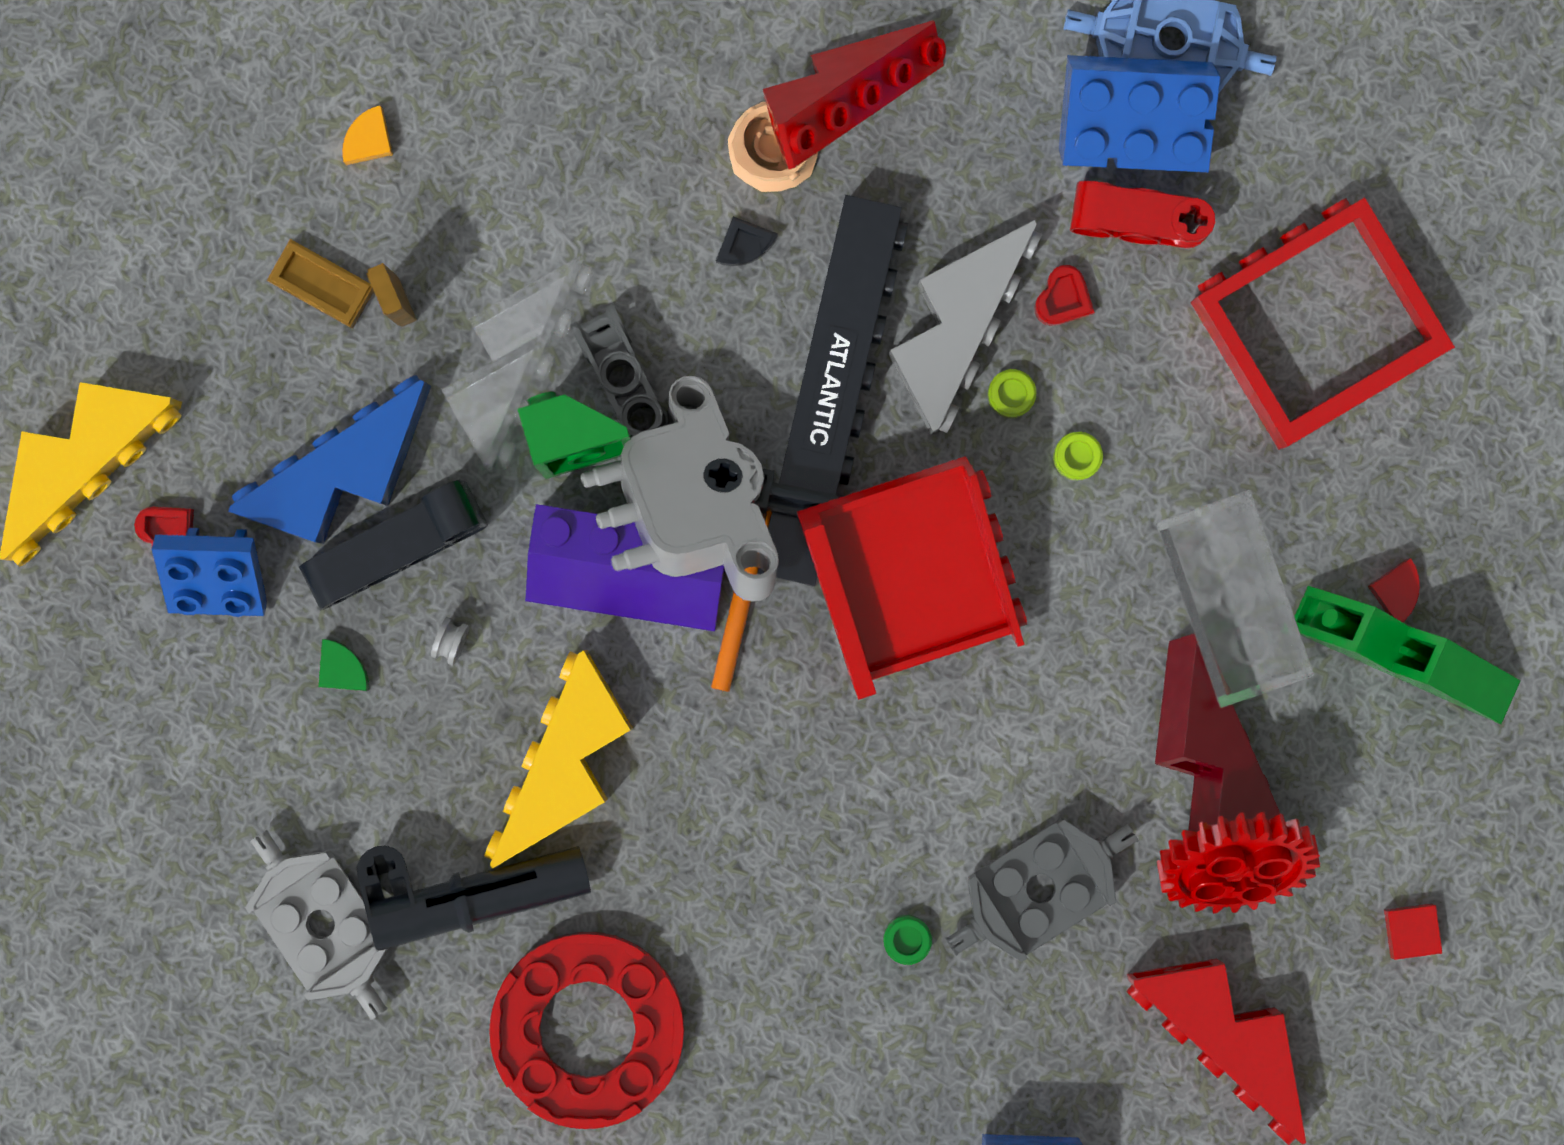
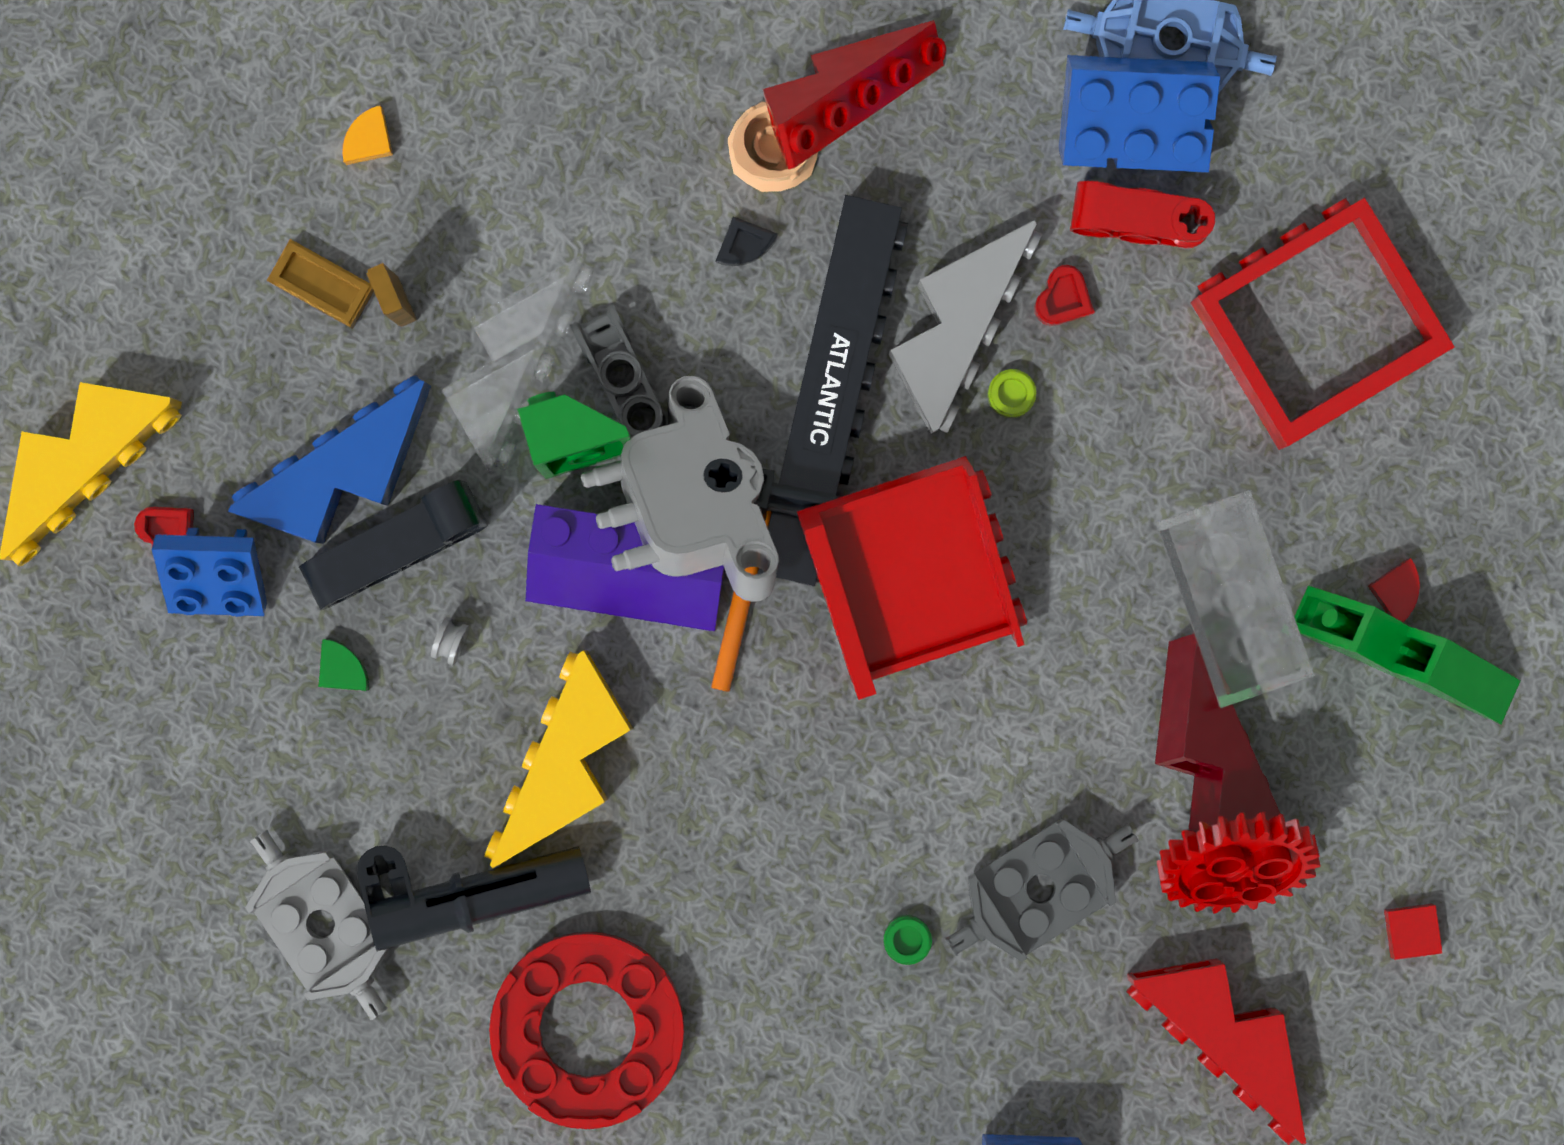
(1078, 456): lime tile -> none

